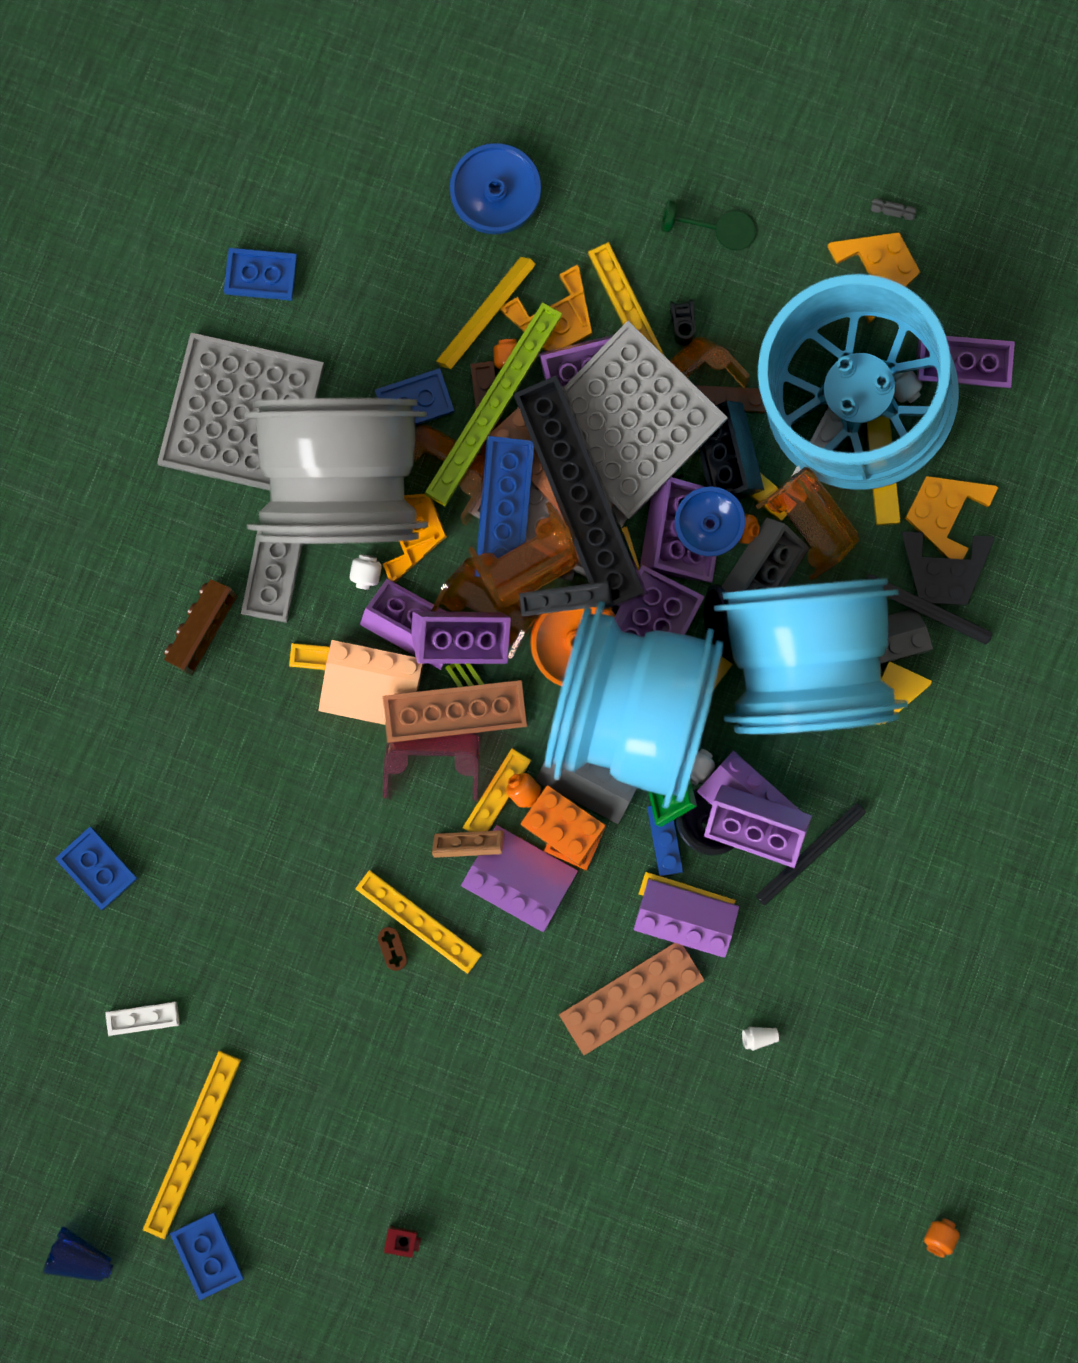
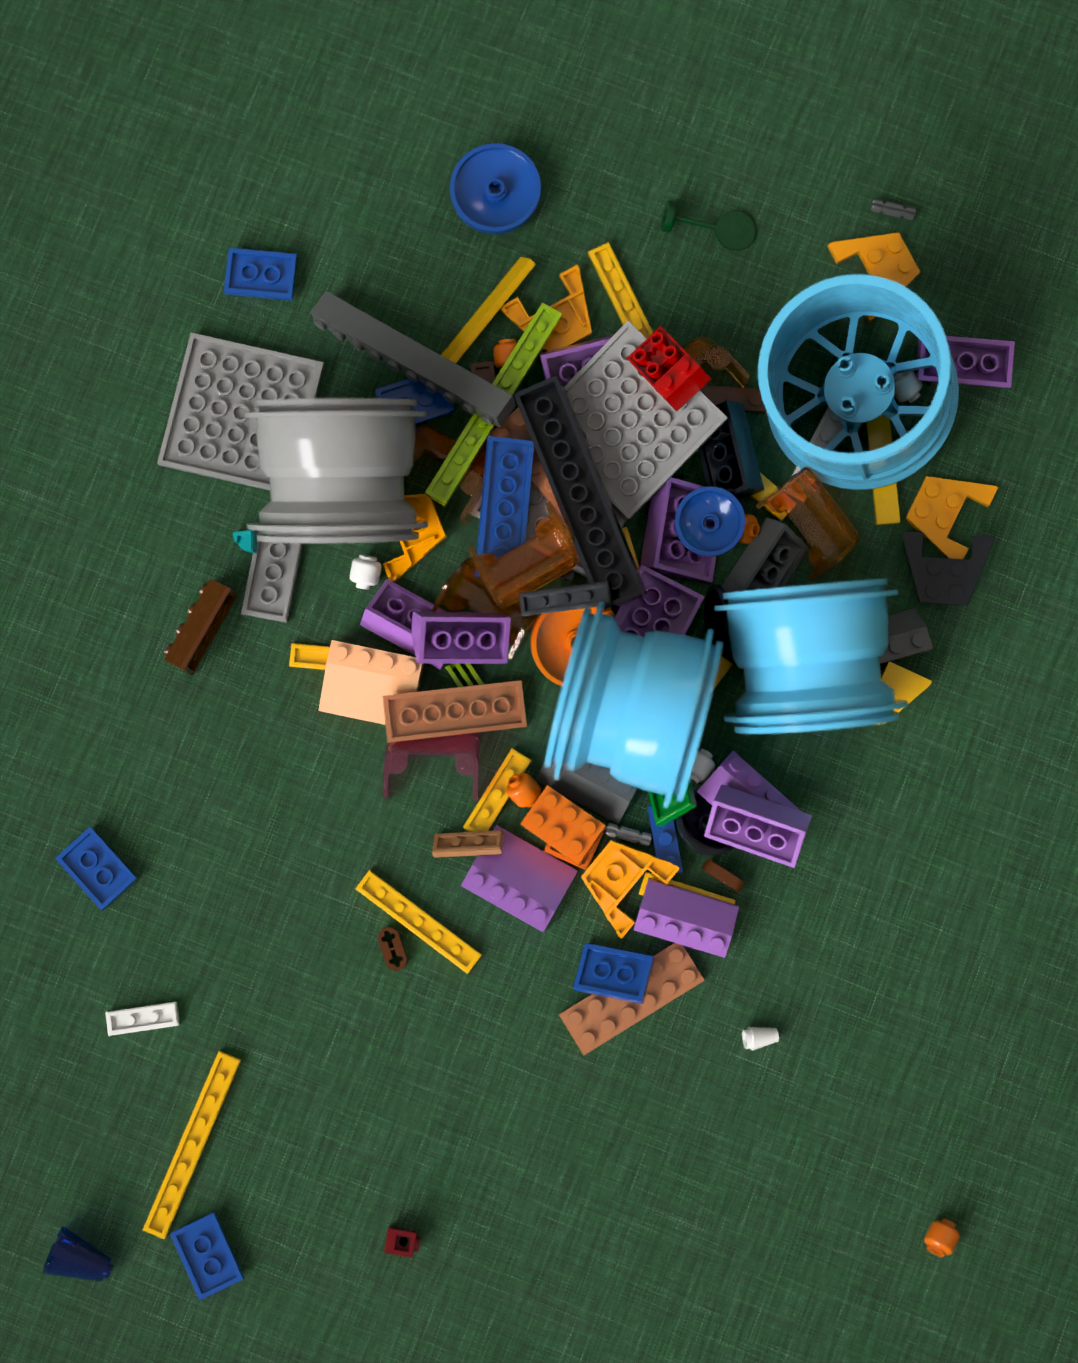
(246, 540): none -> teal tile
(413, 359): none -> dark grey brick
(613, 973): none -> blue plate
(616, 873): none -> light orange wing
(628, 834): none -> light grey axle
(668, 368): none -> red slope
(683, 317): black piece -> none
(723, 876): none -> reddish brown beam
(811, 854): black axle -> none
(937, 613): black axle -> none

